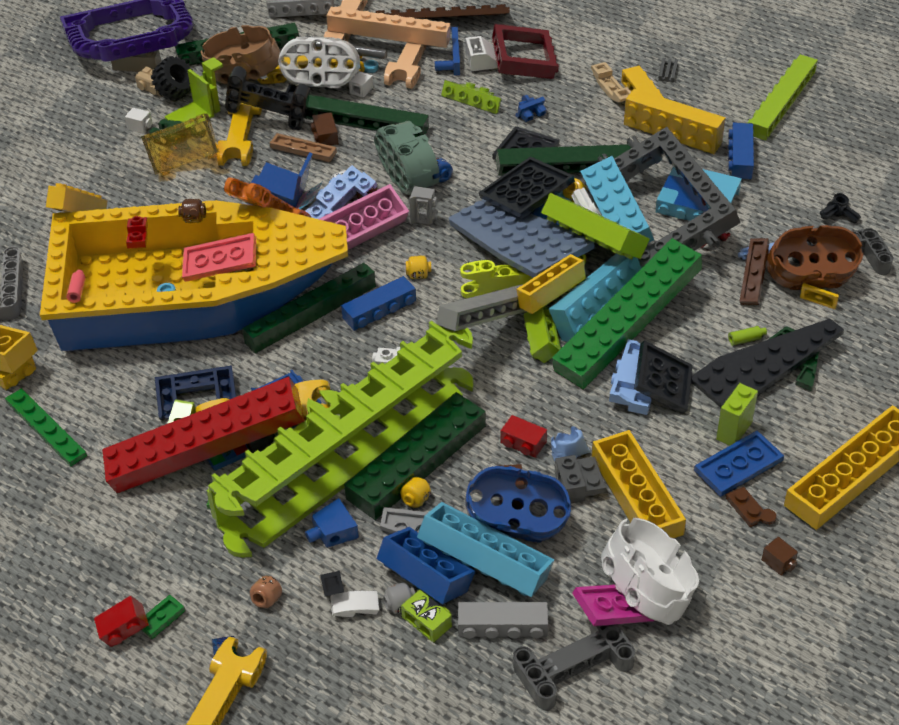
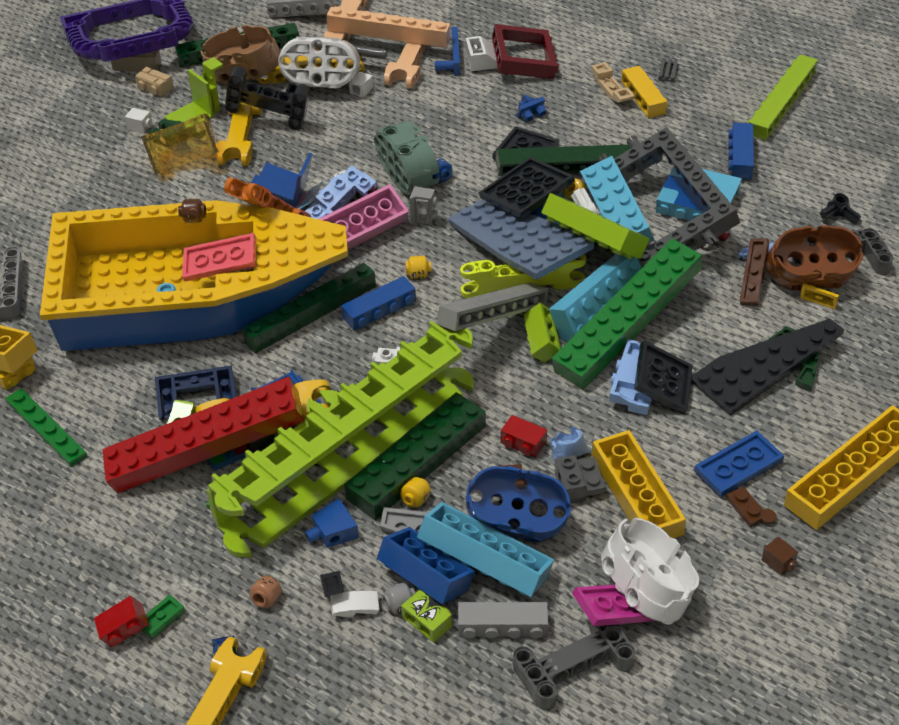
(72, 199): yellow brick -> none
(76, 286): coral cylinder -> none
(137, 232): red slope -> none
(164, 82): black tyre -> none
(303, 147): medium nougat plate -> none
(324, 129): reddish brown brick -> none
(364, 115): dark green brick -> none
(371, 66): medium azure tile -> none
(455, 11): reddish brown plate -> none
(472, 95): lime bracket -> none
(551, 283): yellow brick -> none
(687, 123): yellow brick -> none
(736, 414): lime brick -> none
(746, 335): lime cylinder -> none

